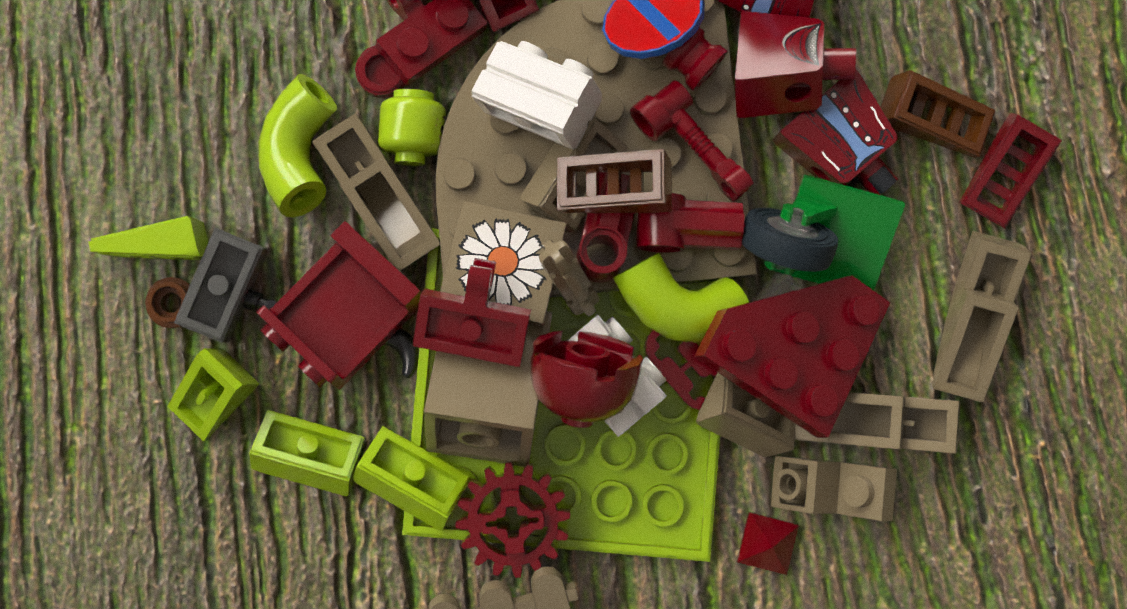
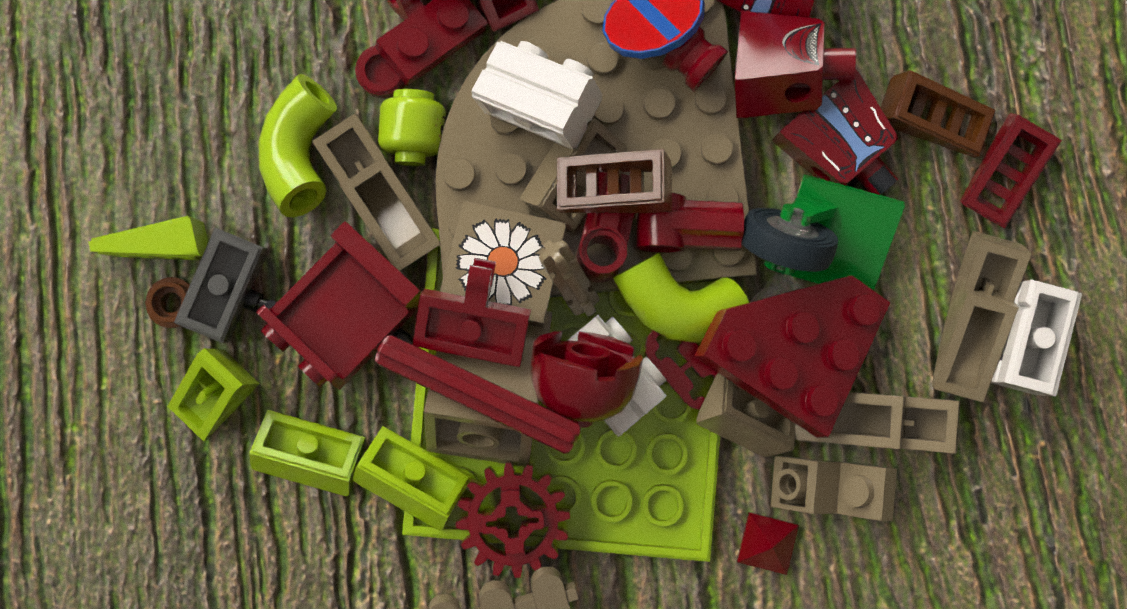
(478, 394): none -> dark red axle
(665, 112): dark red brick -> none
(1038, 339): none -> white brick

